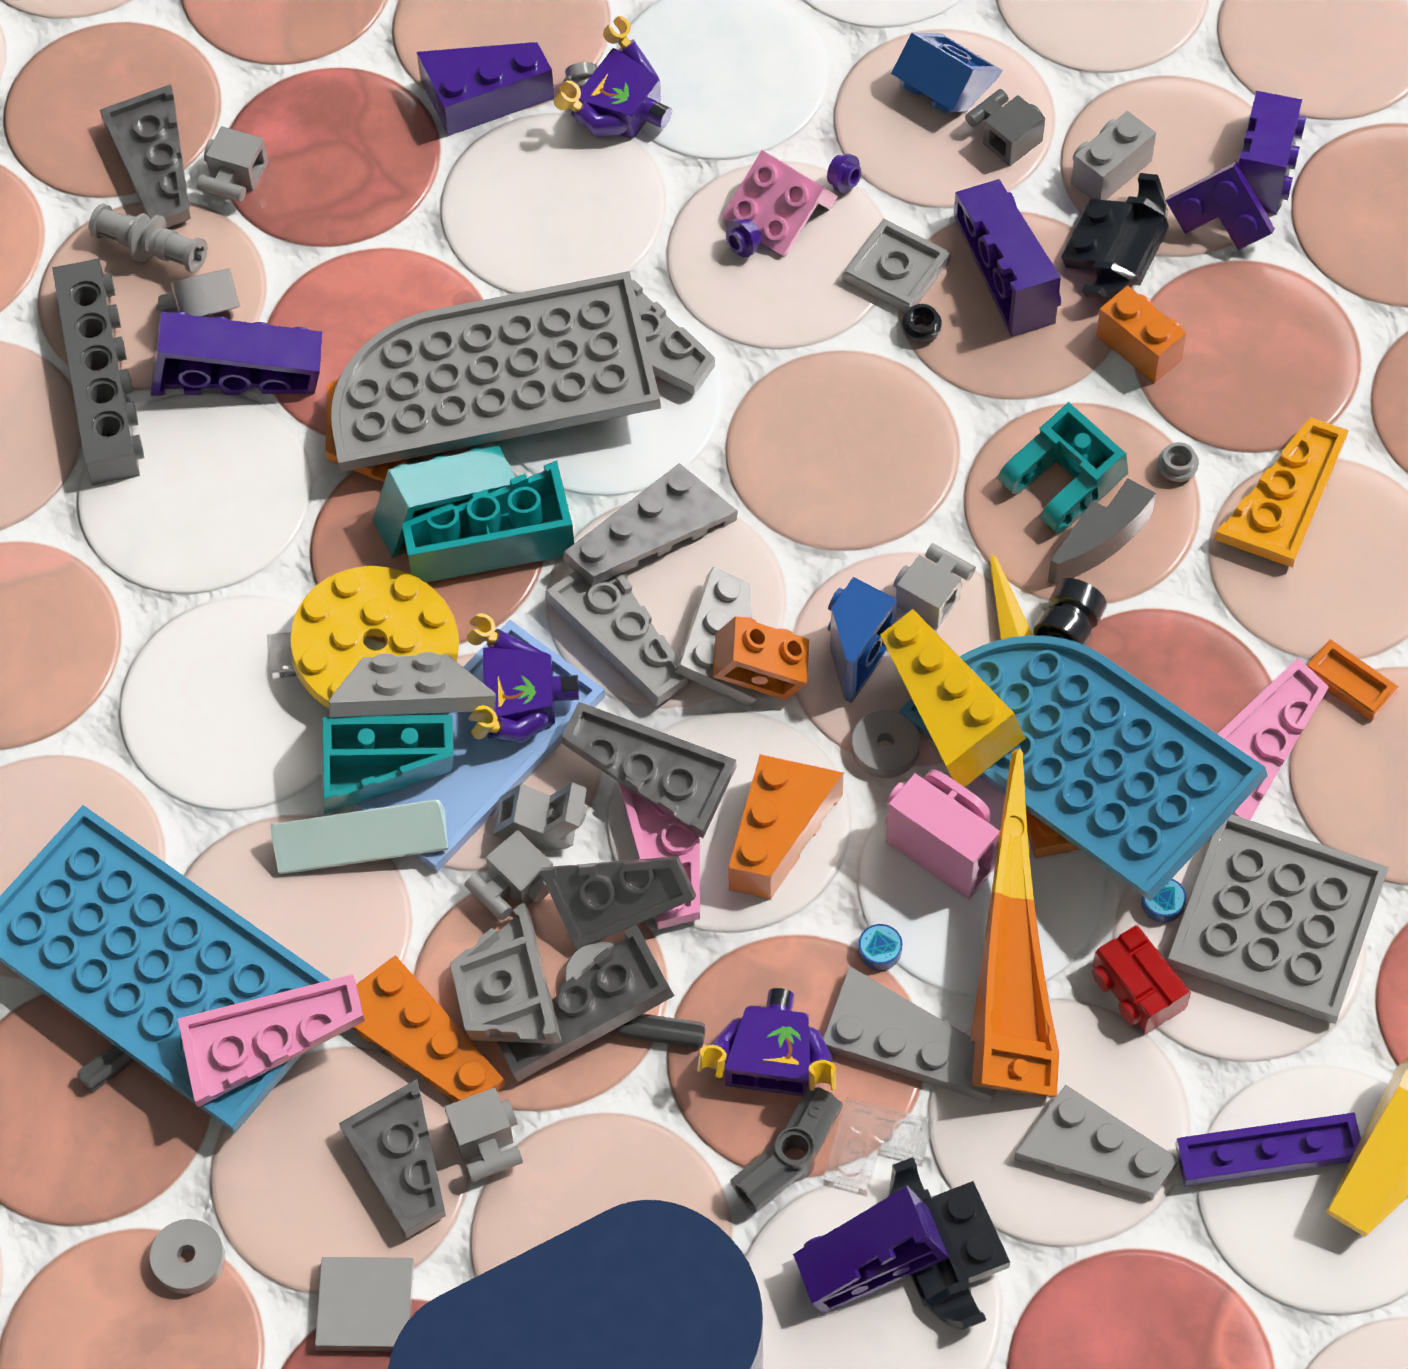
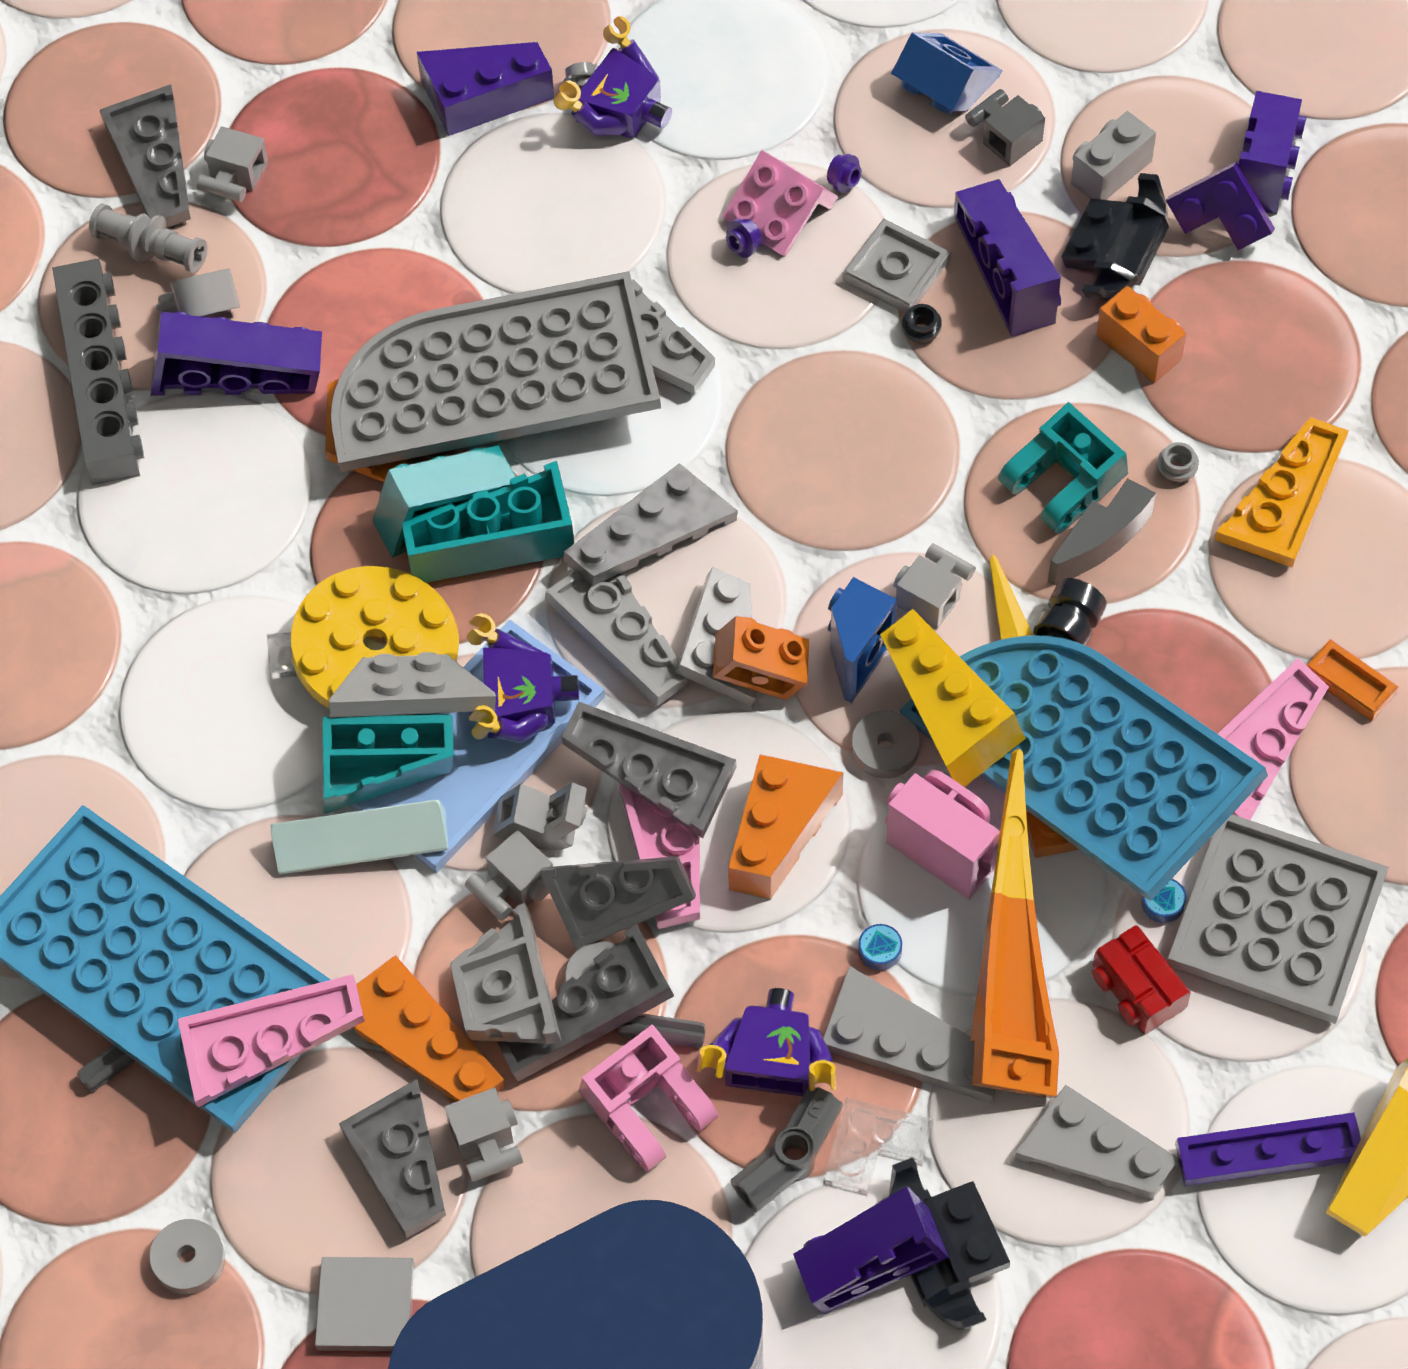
(628, 1077): none -> bright pink brick

